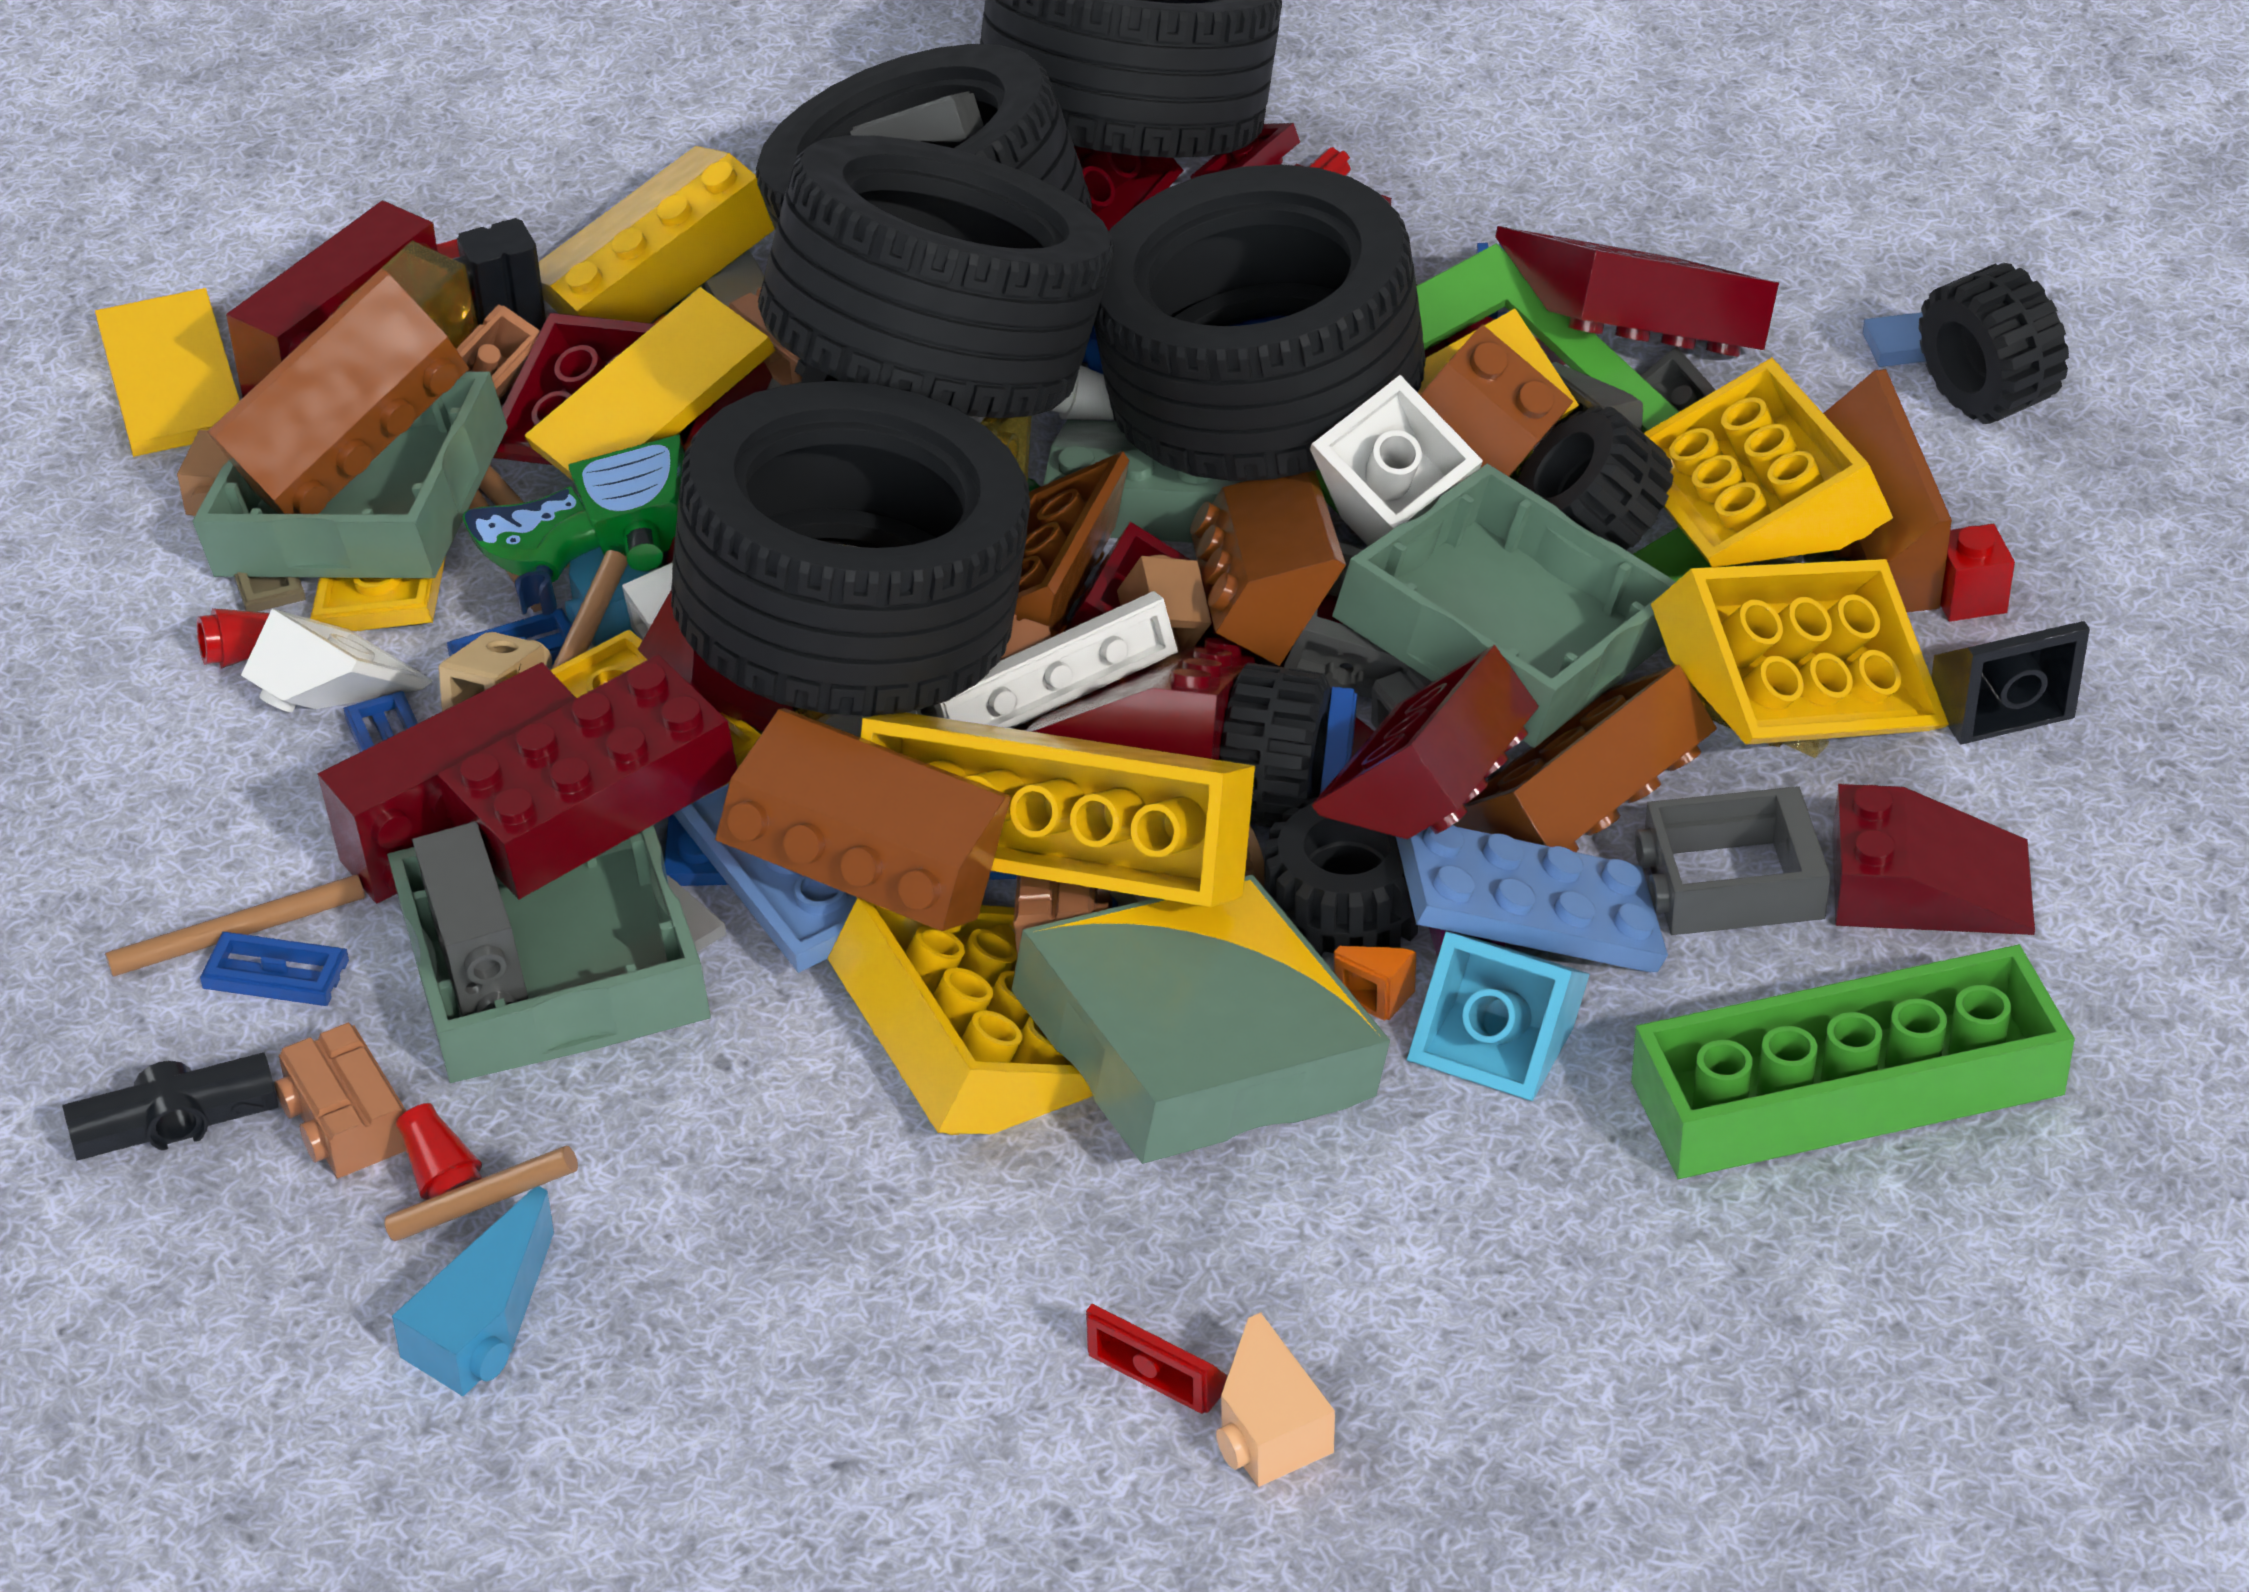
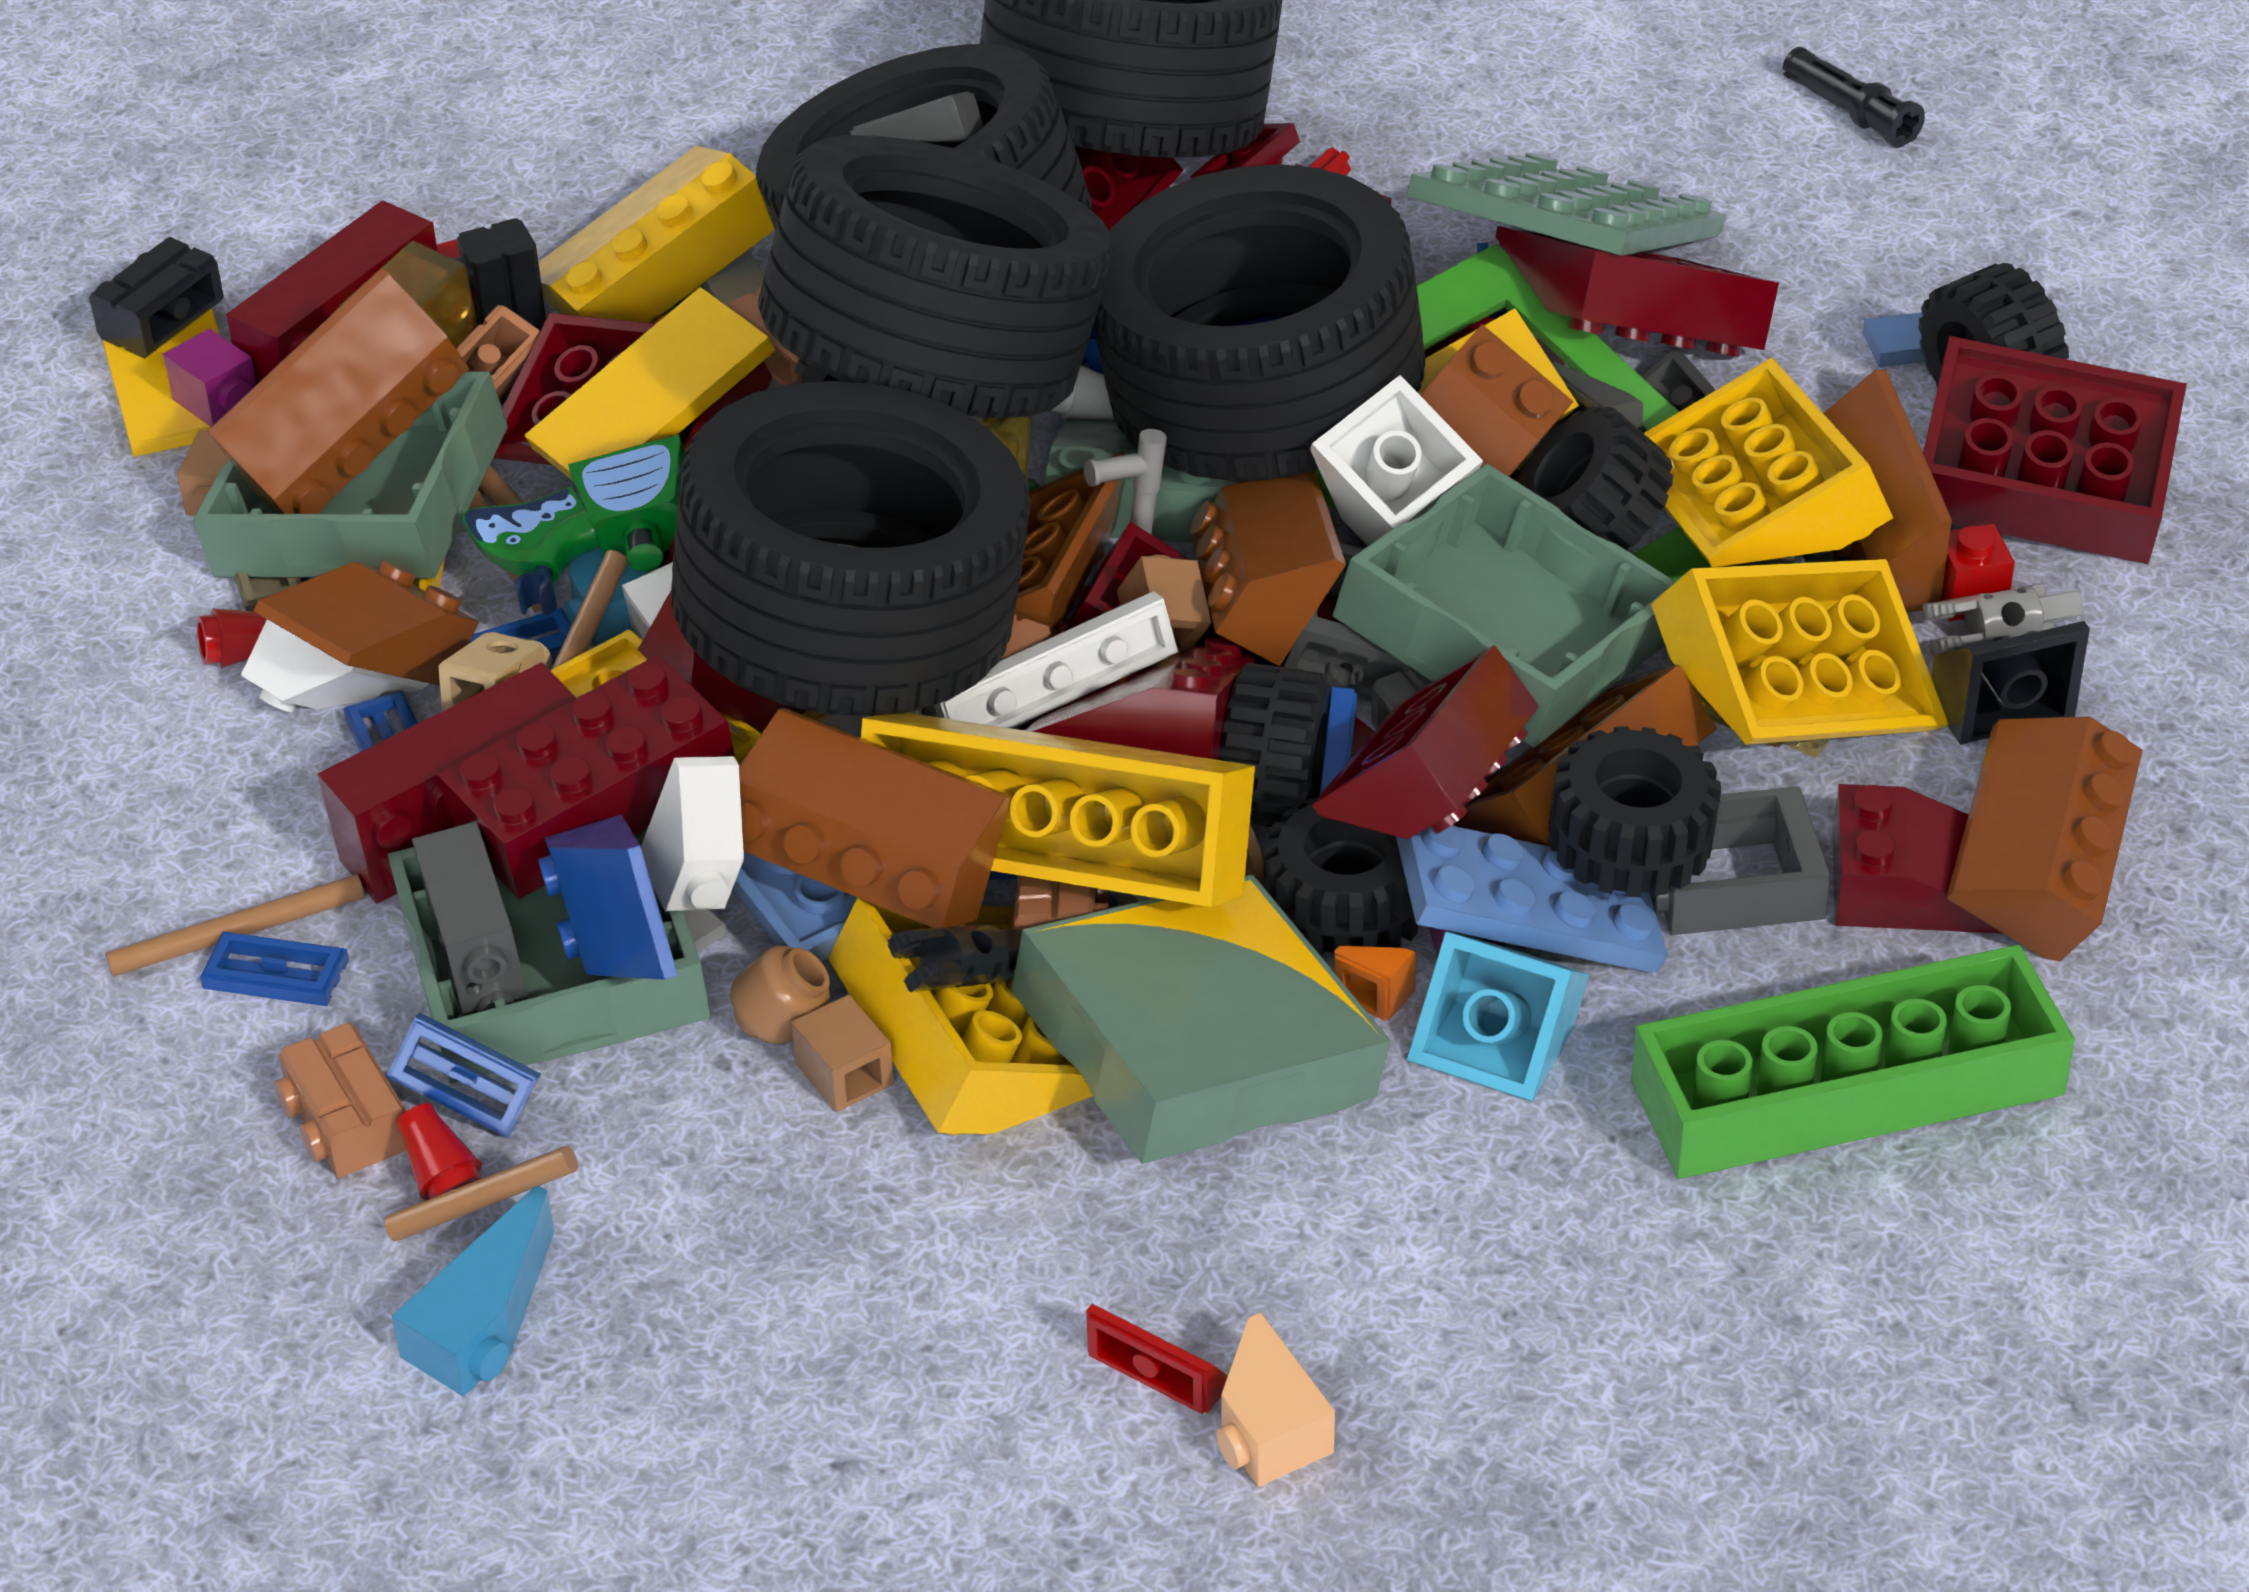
(156, 297): none -> black brick
(170, 1105): black piece -> none
(209, 375): none -> magenta brick
(374, 619): none -> dark orange slope
(474, 1051): none -> tile
(607, 902): none -> blue slope
(696, 834): none -> white slope
(777, 990): none -> medium nougat head
(842, 1053): none -> medium nougat brick
(957, 955): none -> black hinge
(1145, 468): none -> light grey piece
(1568, 203): none -> sand green plate
(1634, 811): none -> black tyre
(1867, 103): none -> black pin
(2024, 607): none -> light grey hinge
(2046, 830): none -> dark orange slope
(2053, 448): none -> dark red slope

